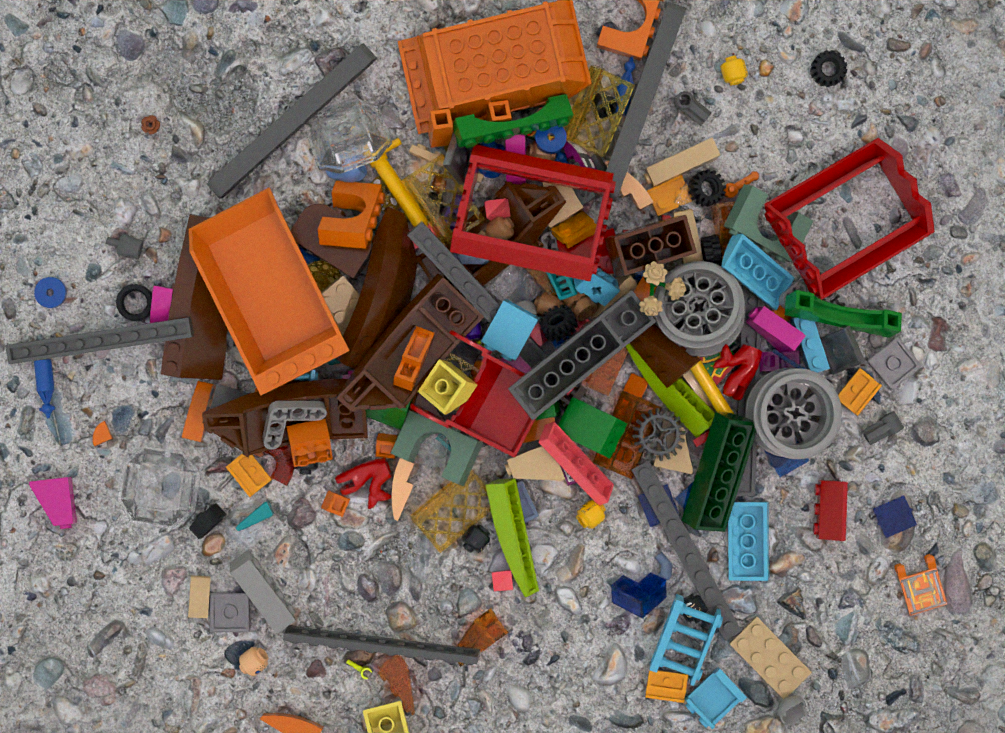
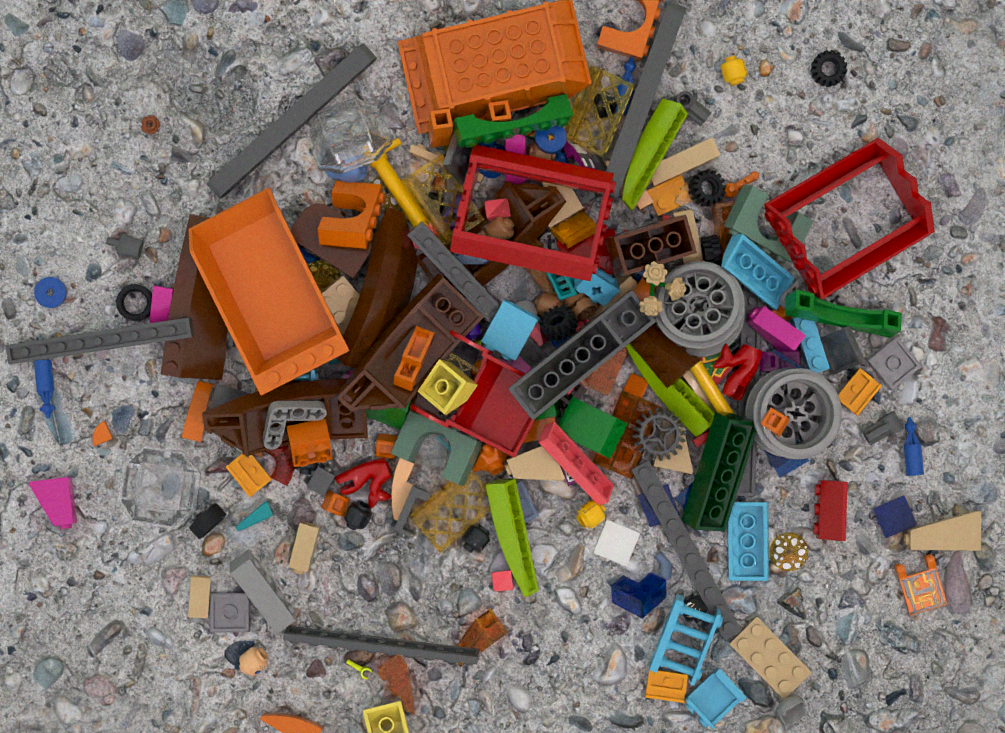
(304, 547): none -> tan slope
(322, 480): none -> dark grey brick
(358, 515): none -> black head
(400, 525): none -> dark grey panel
(490, 460): none -> orange rock
(616, 542): none -> white sticker
(652, 148): none -> lime slope
(775, 422): none -> orange slope
(780, 546): none -> clear yellow dish
(912, 451): none -> blue wheel
(951, 533): none -> tan slope

